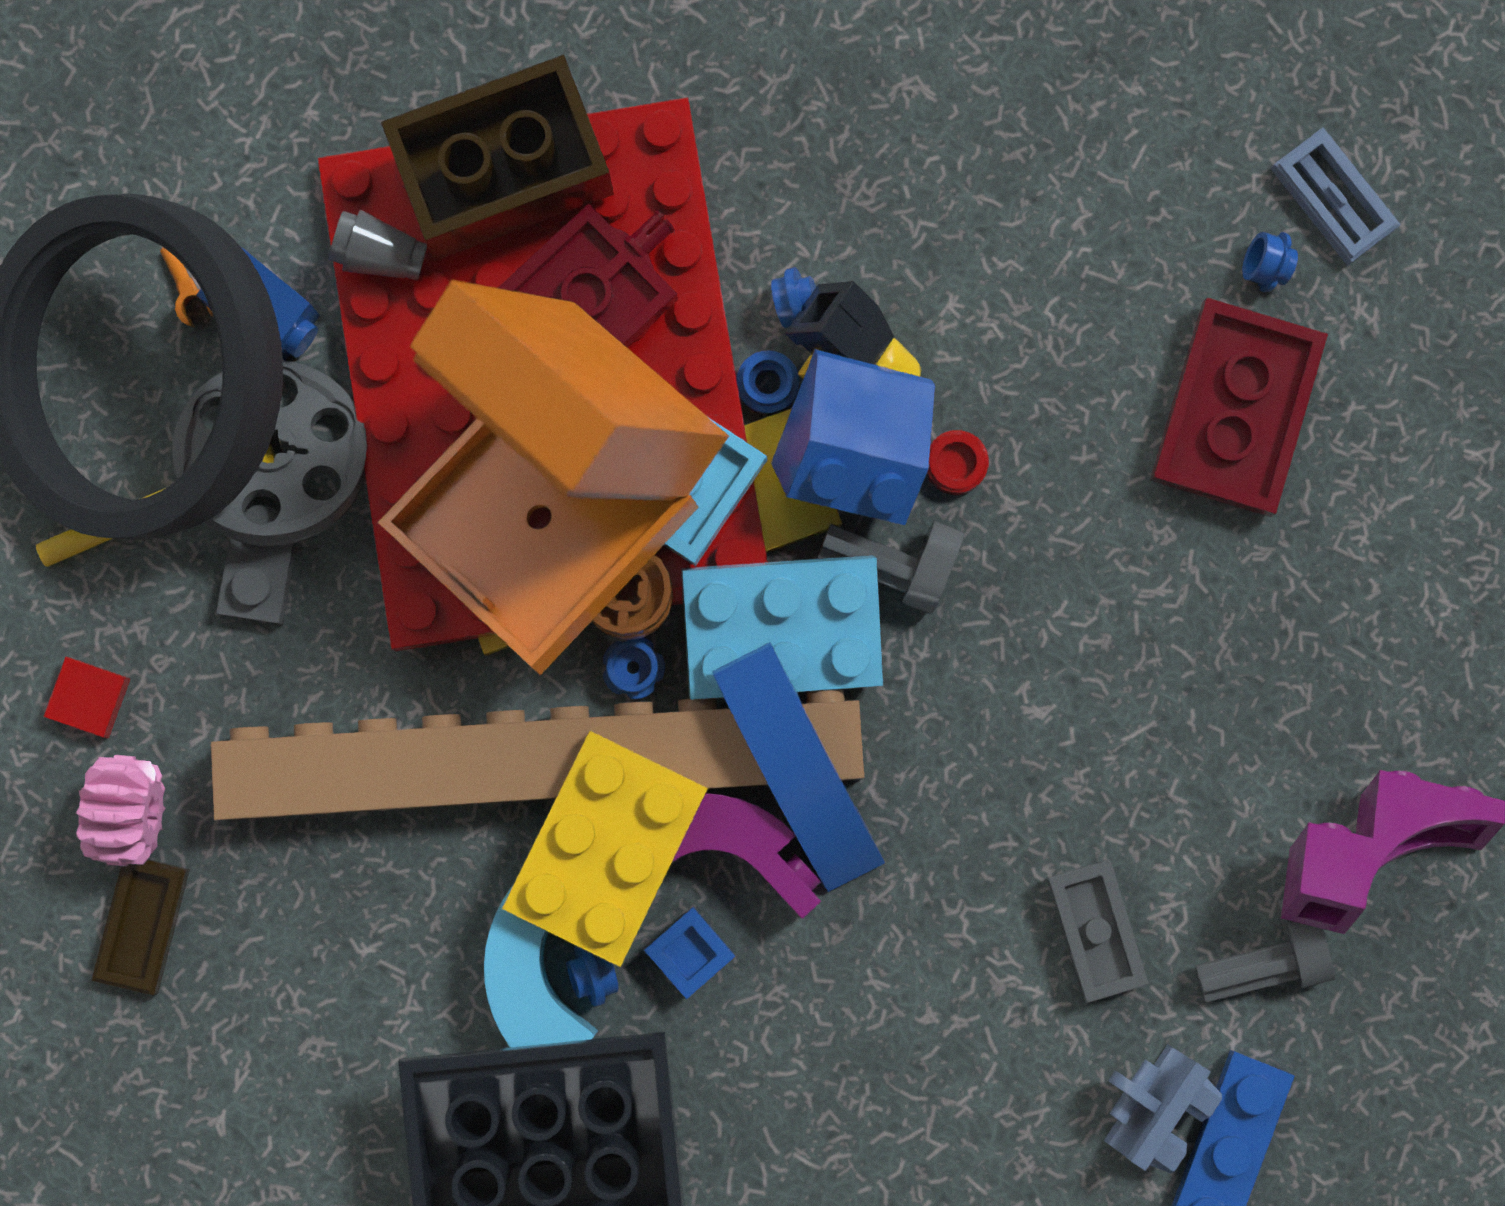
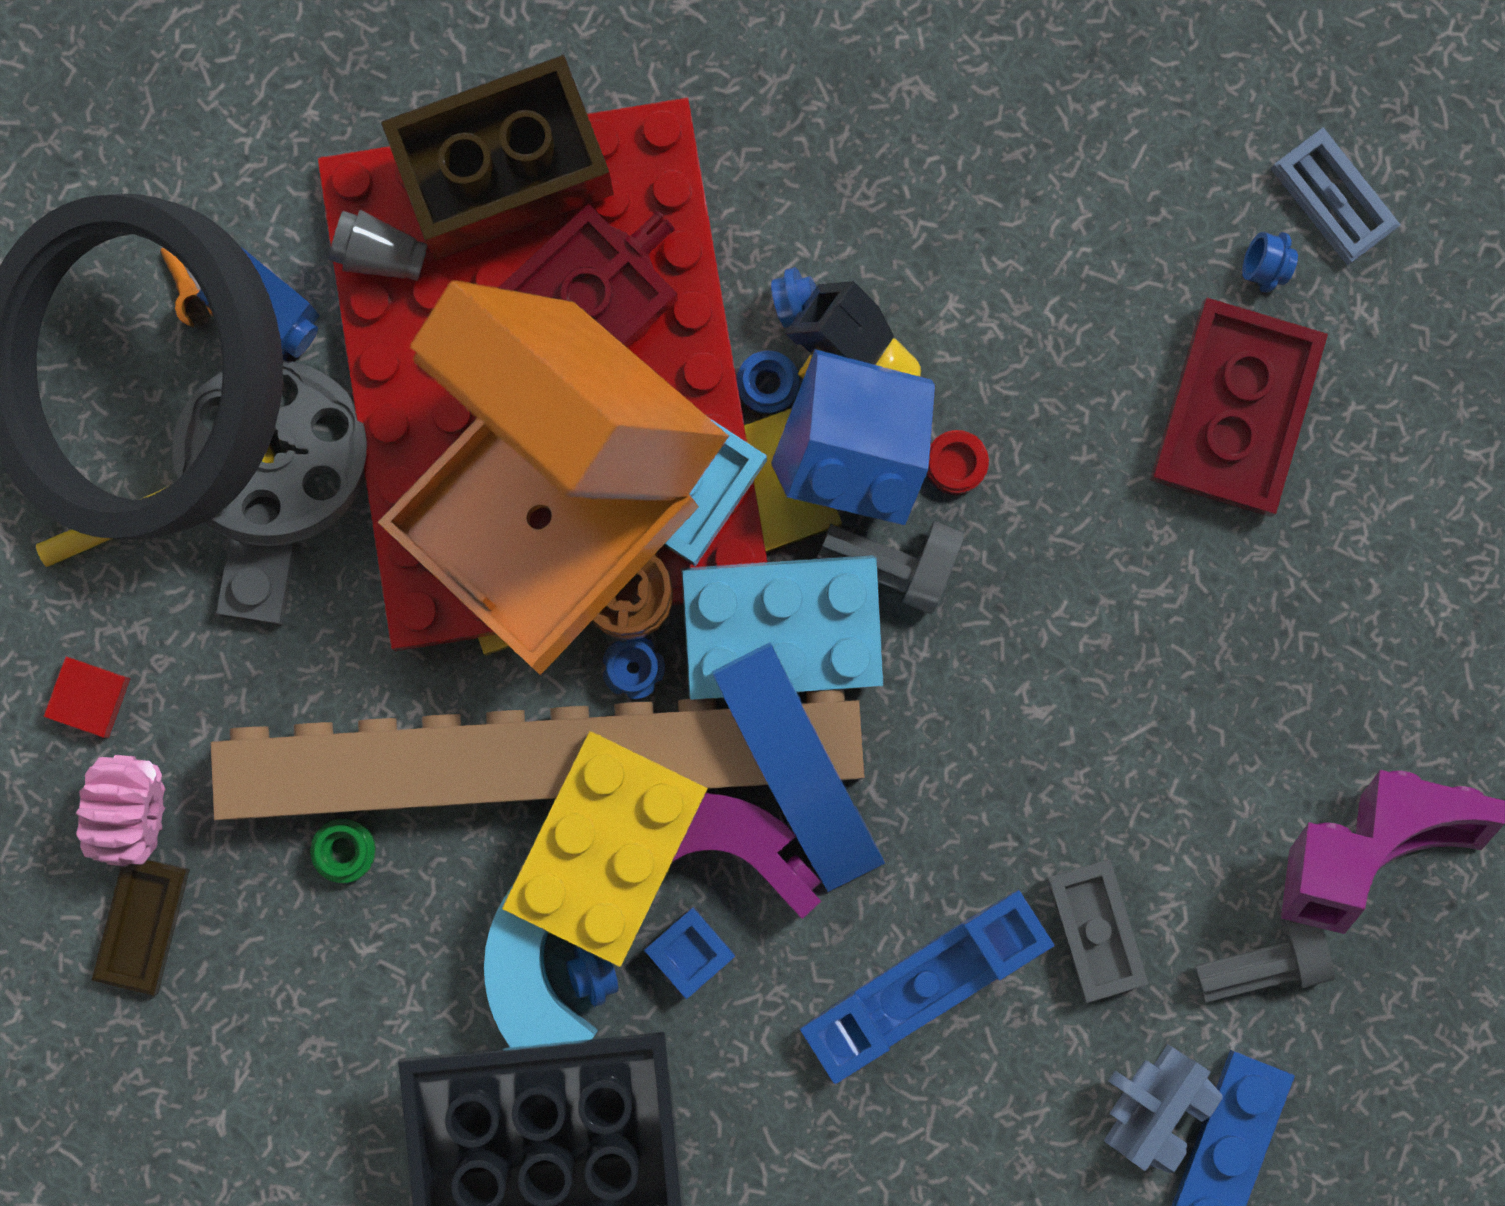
(322, 850): none -> green plate
(926, 985): none -> blue slope

